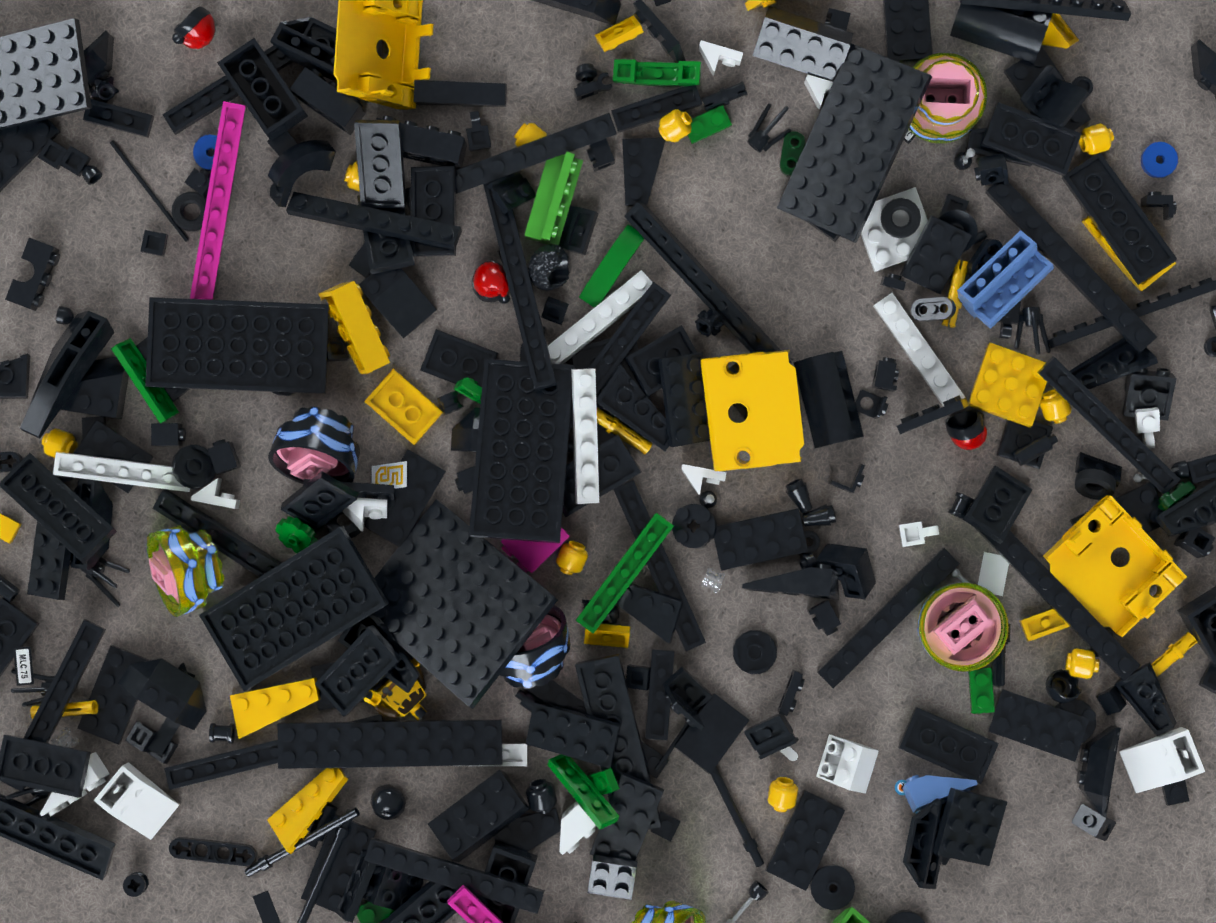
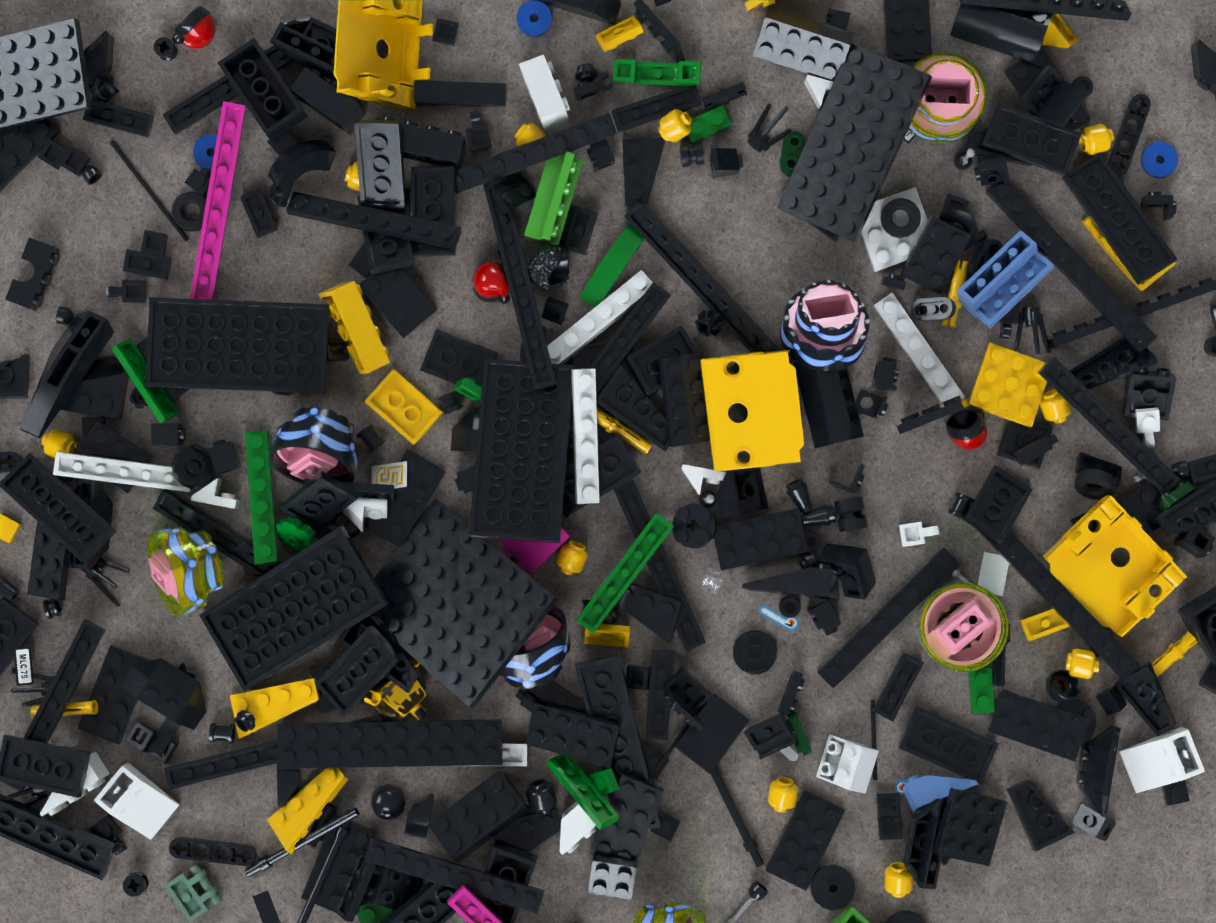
(52, 608): none -> black bush
(109, 830): none -> black plate
(131, 291): none -> black plate
(134, 398): none -> black plate
(147, 264): none -> black plate
(169, 54): none -> black bush
(188, 897): none -> sand green plate
(245, 720): none -> black plate
(259, 213): none -> black plate
(261, 497): none -> green plate
(287, 784): none -> black slope
(370, 438): none -> black bush
(418, 818): none -> black slope
(445, 32): none -> black plate
(530, 28): none -> blue piece
(545, 94): none -> white wedge
(690, 155): none -> black wheel
(713, 53): white slope -> none
(725, 162): none -> black slope
(741, 492): none -> black slope
(782, 606): none -> black plate
(788, 623): none -> dark azure sticker
(802, 744): none -> dark green plate
(825, 326): none -> piece
(851, 514): none -> black wheel
(873, 735): none -> black axle
(889, 816): none -> black slope
(897, 686): none -> black plate
(898, 880): none -> yellow head
(1037, 817): none -> black wing
(1130, 136): none -> black beam

